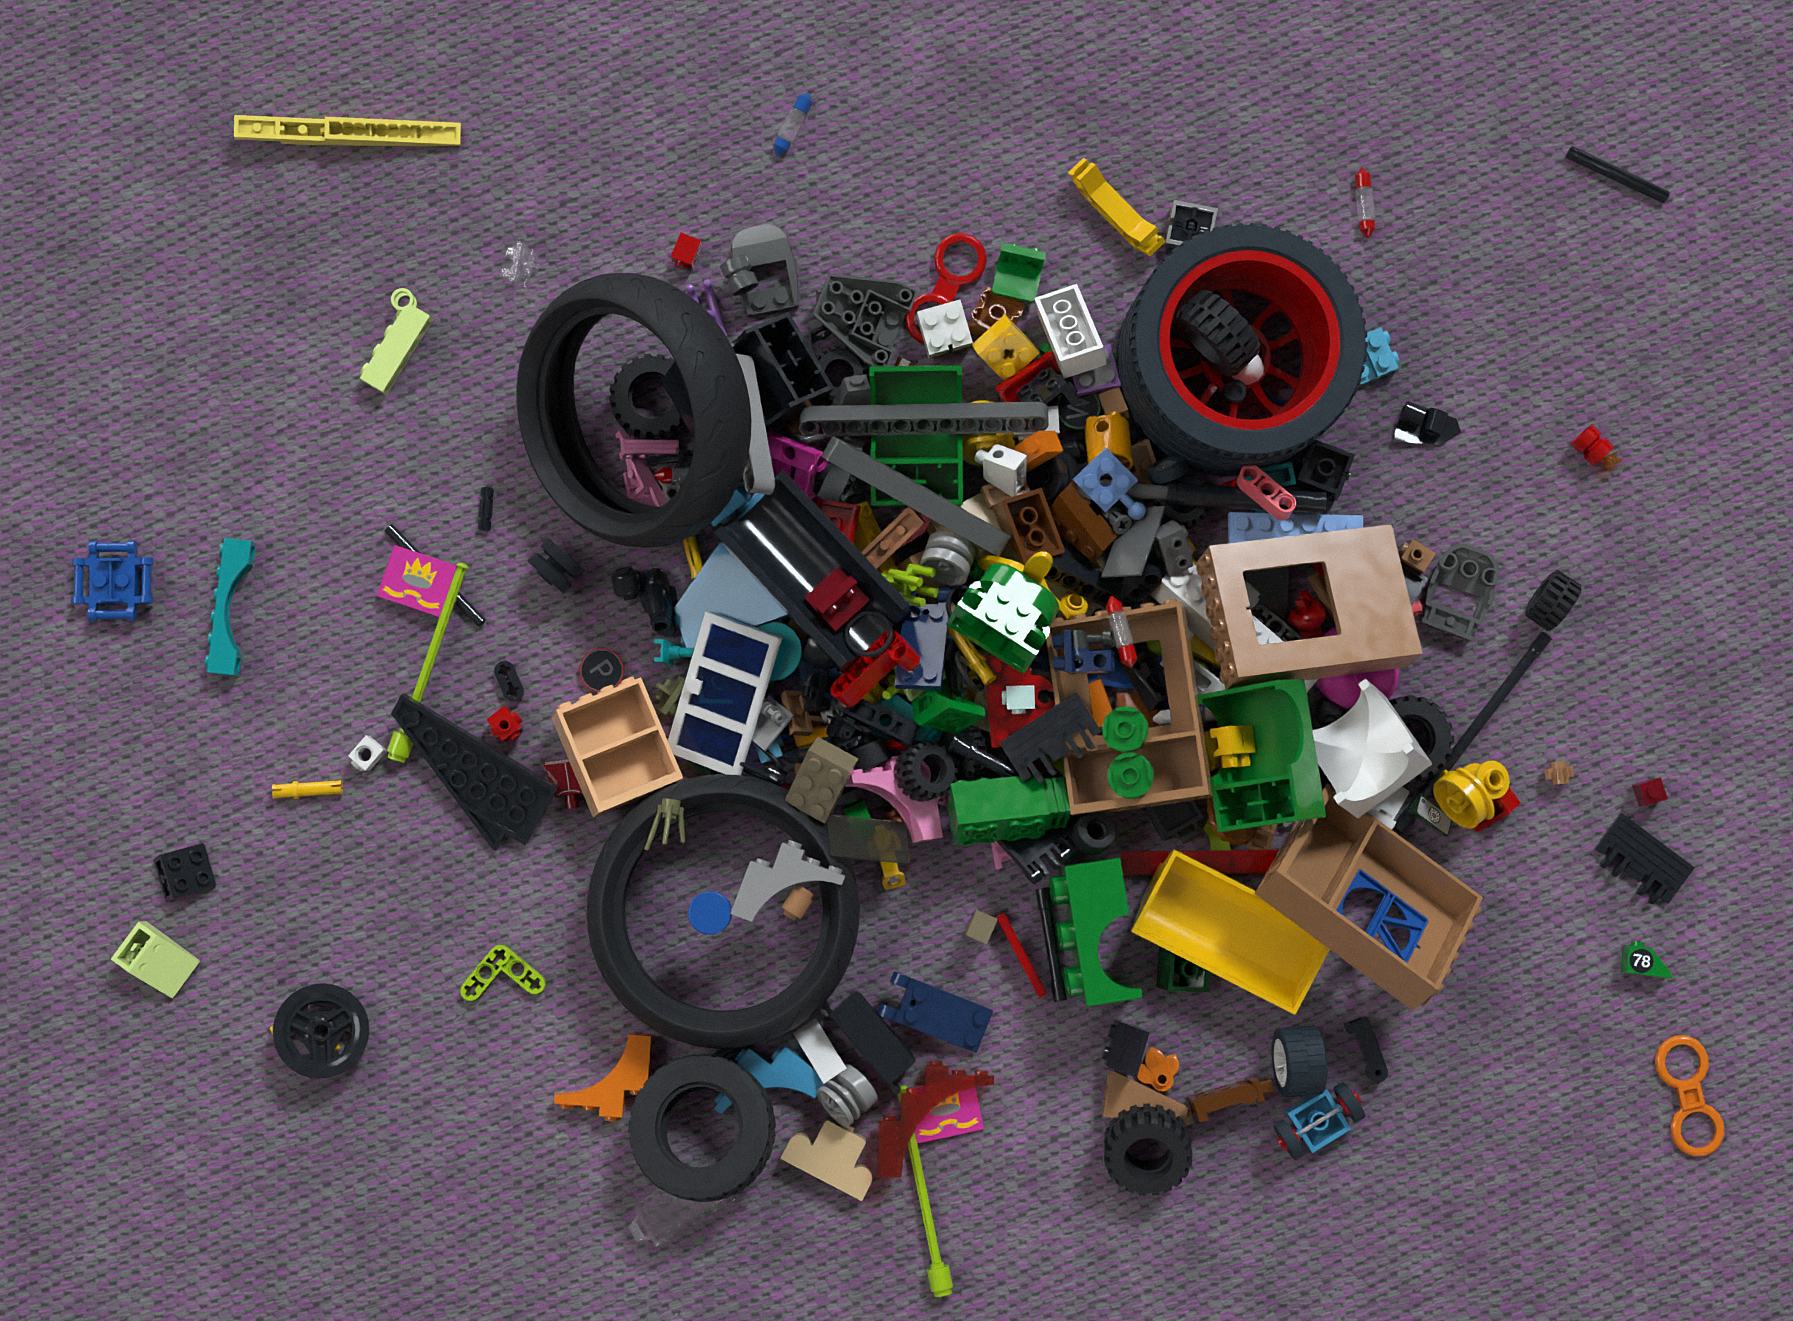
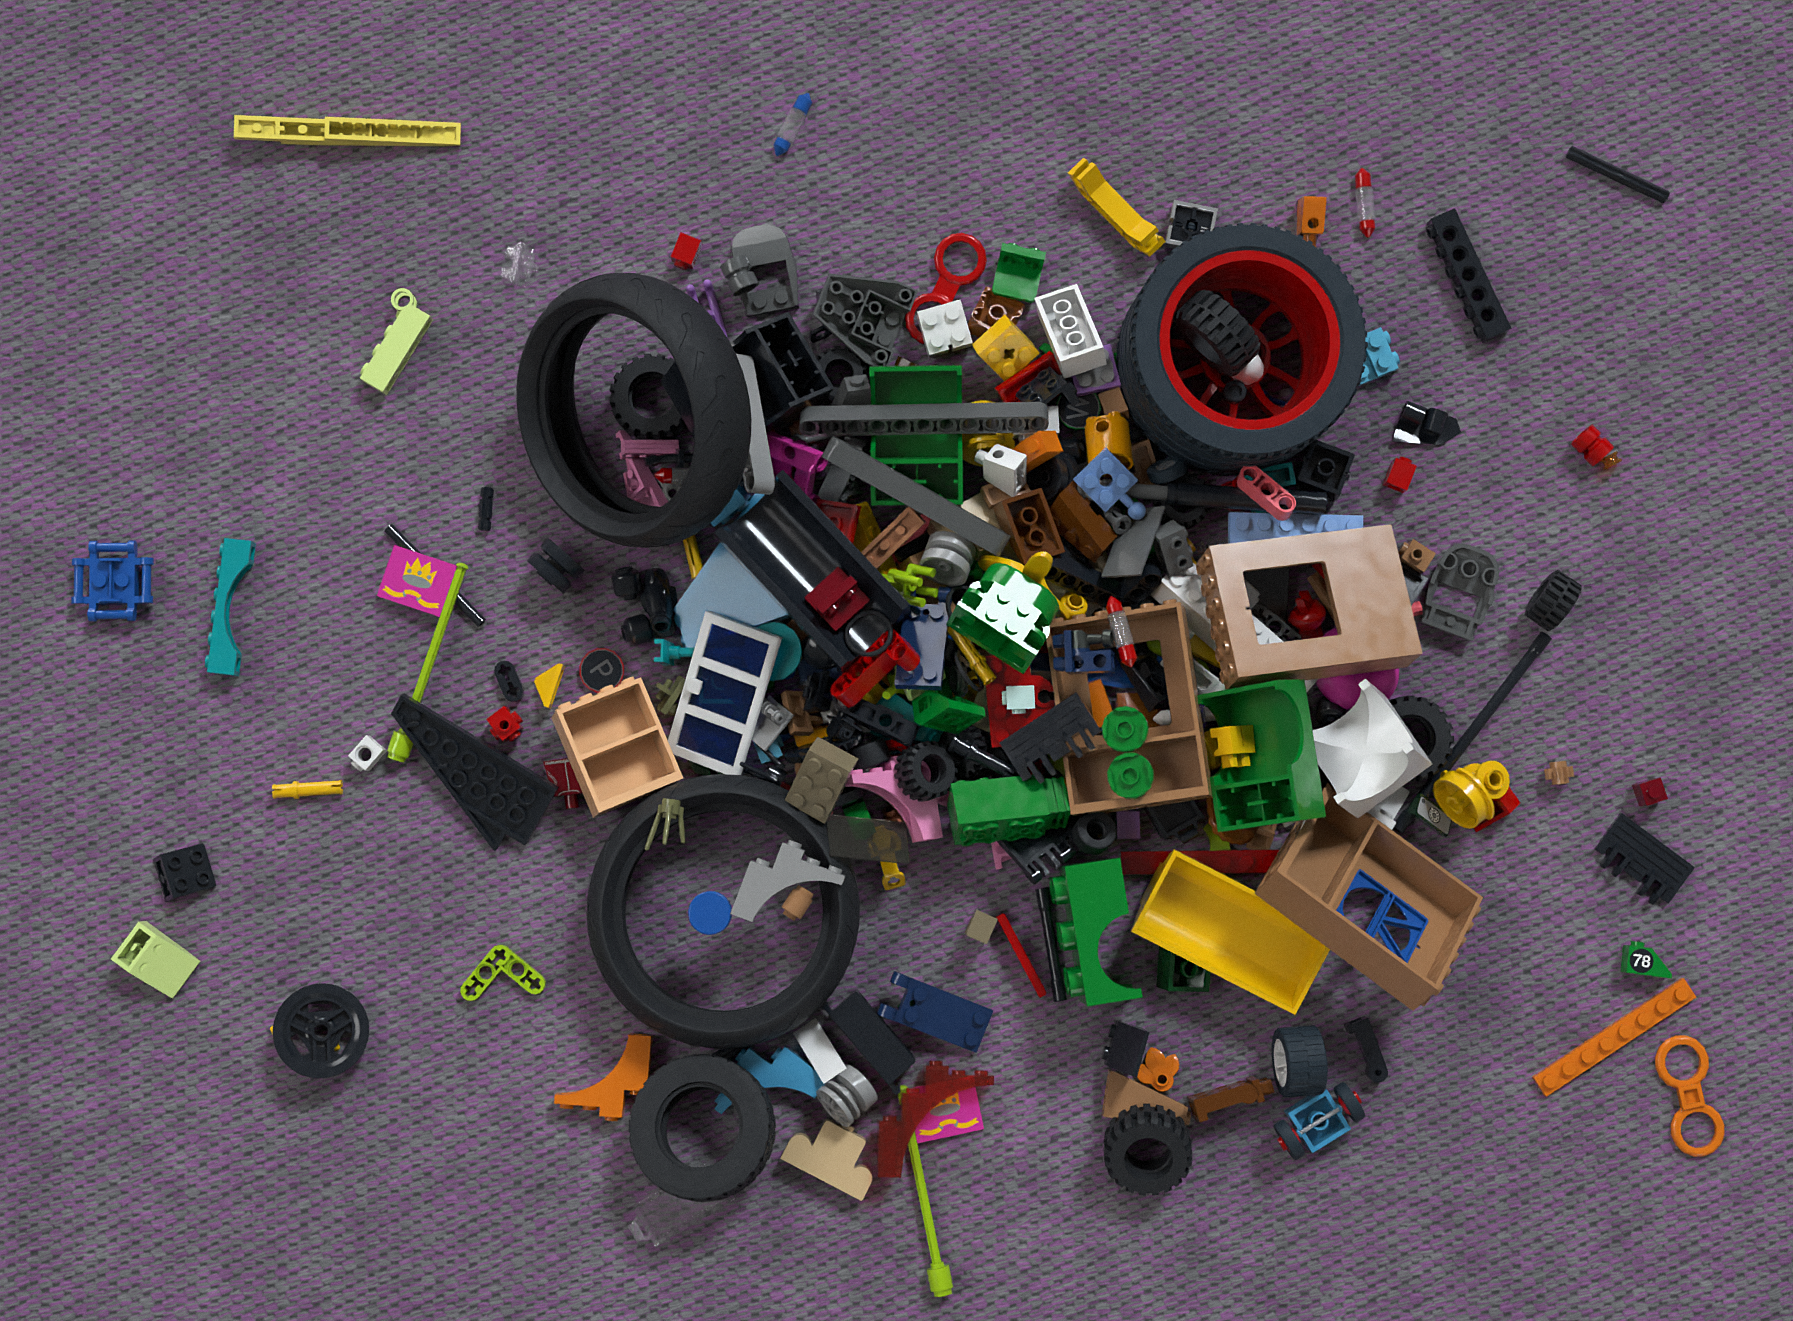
(548, 684): none -> yellow slope
(637, 630): none -> black head
(1127, 824): none -> medium lavender brick
(1311, 209): none -> orange torso
(1399, 474): none -> red brick
(1450, 223): none -> black brick
(1614, 1037): none -> orange plate

